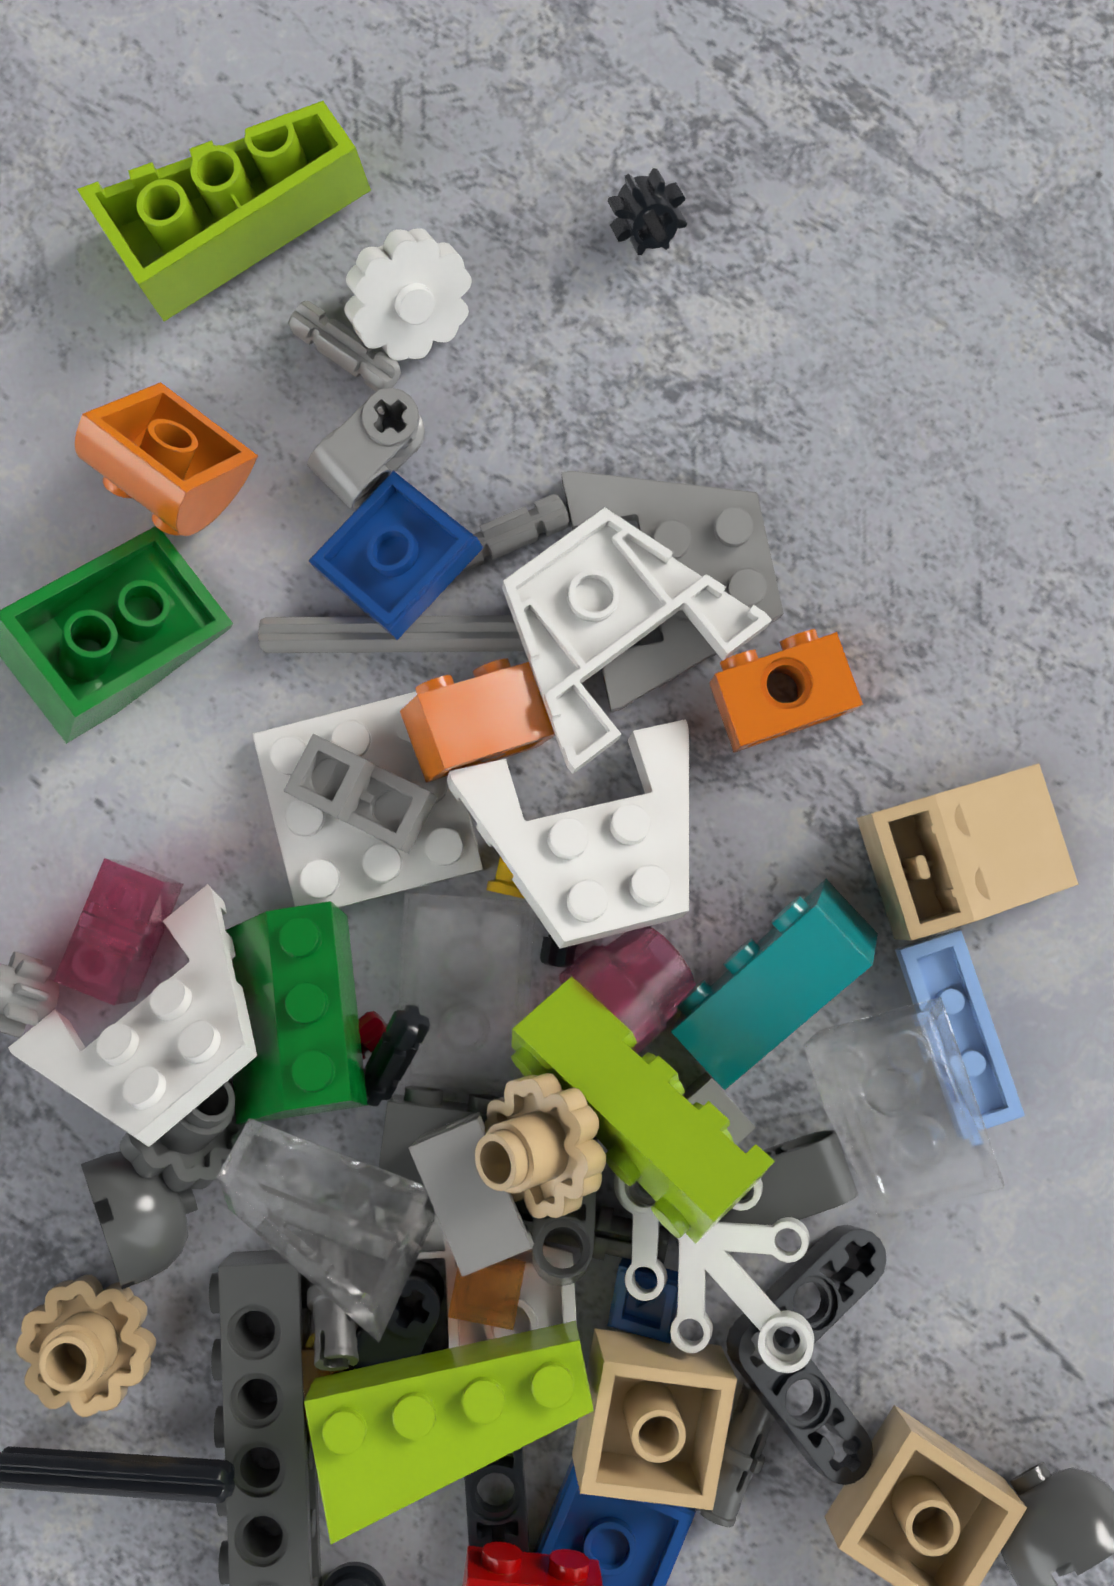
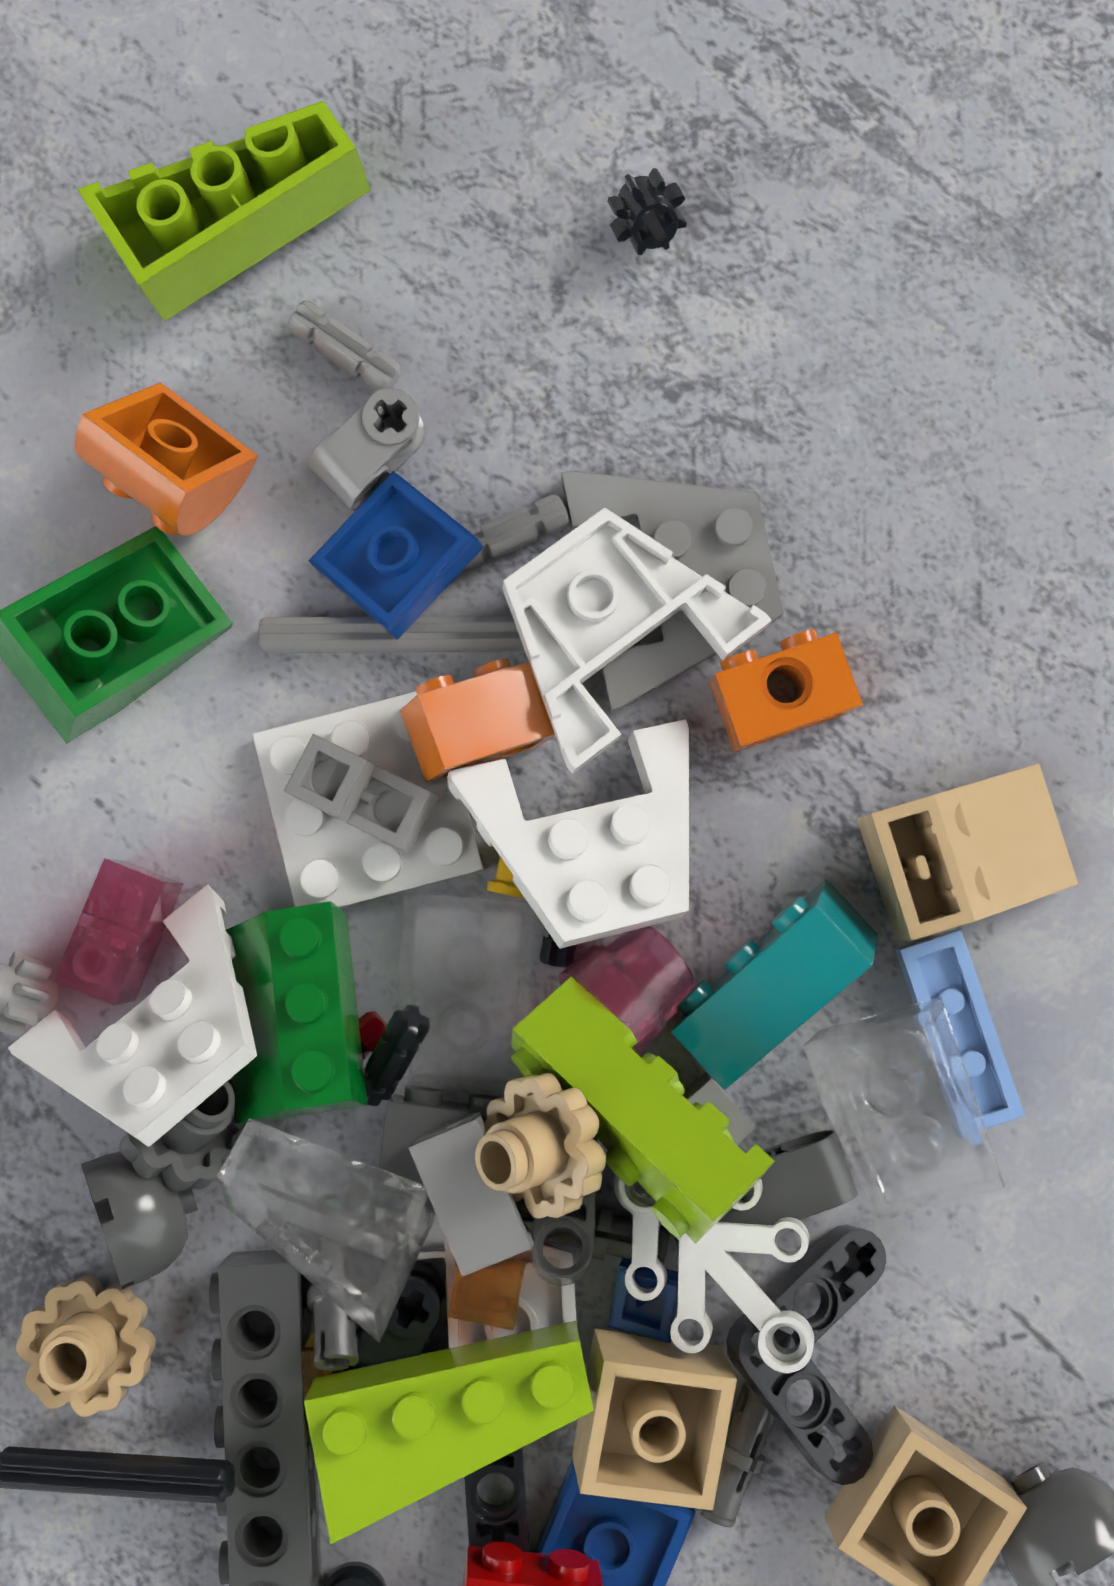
(407, 294): white plant -> none

